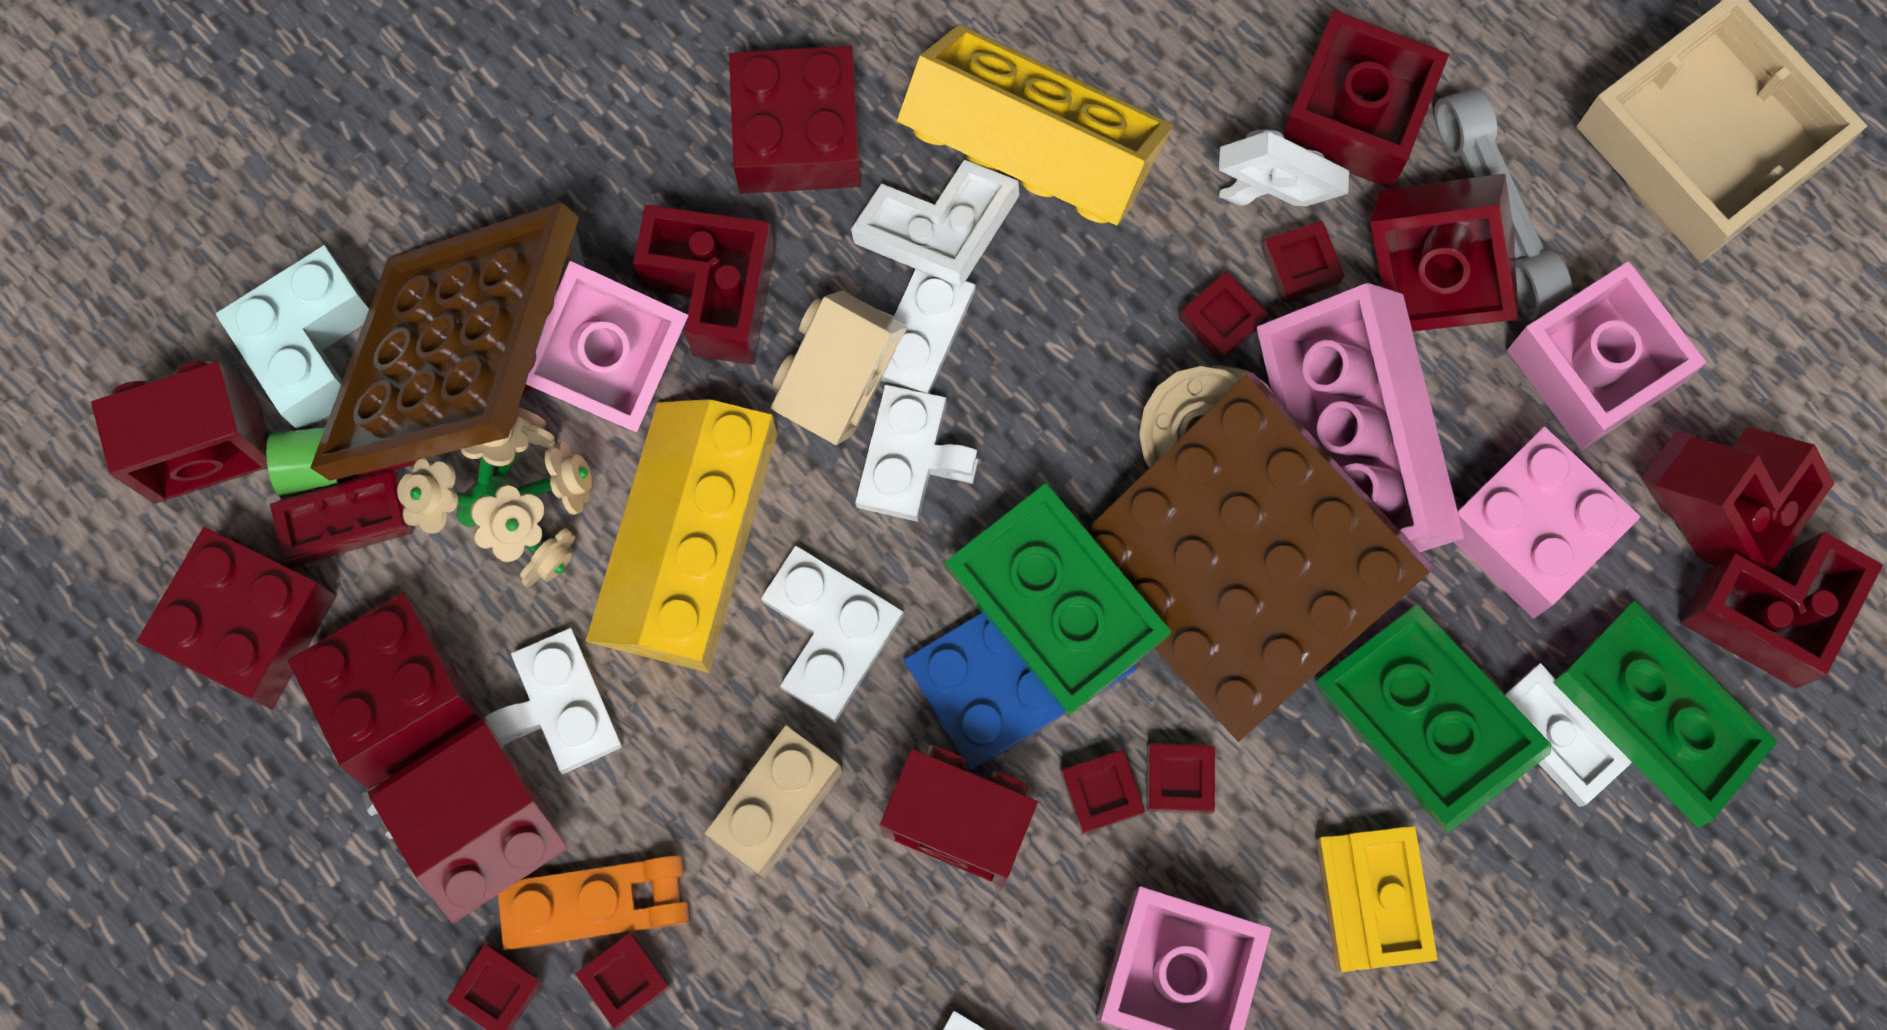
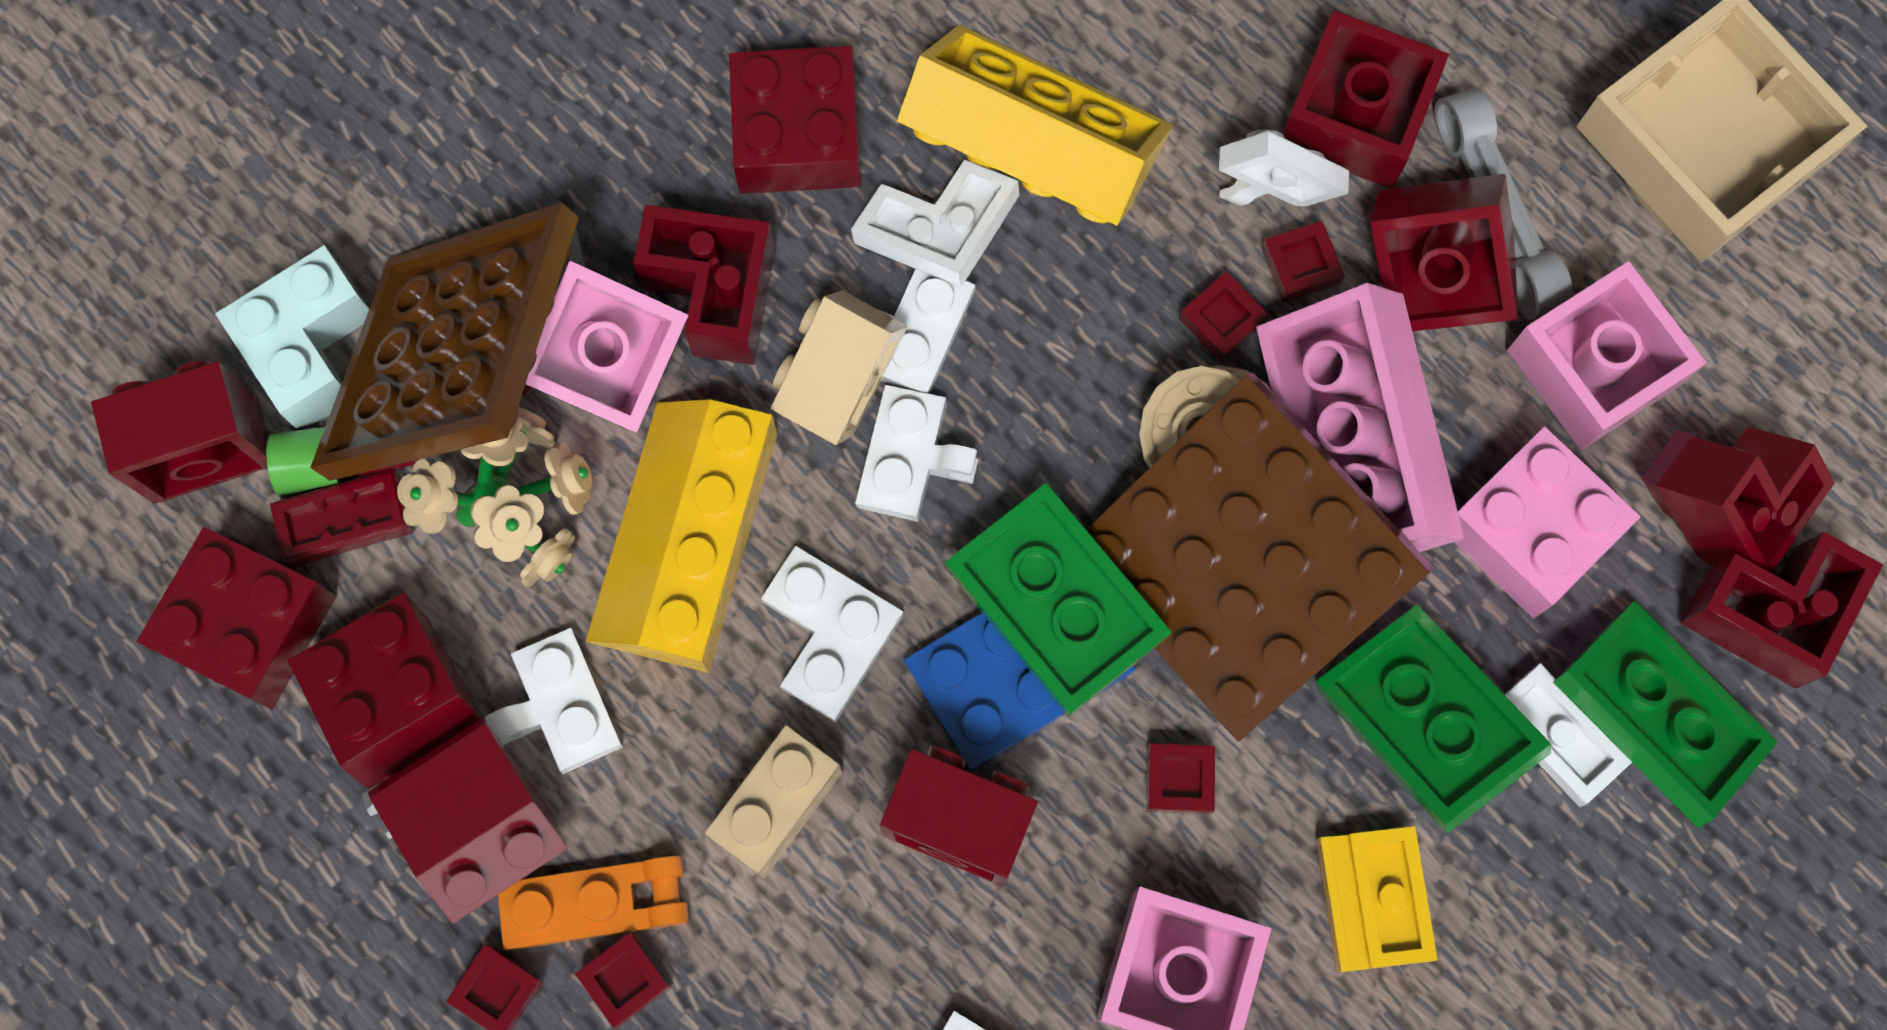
(1102, 792): dark red plate -> none

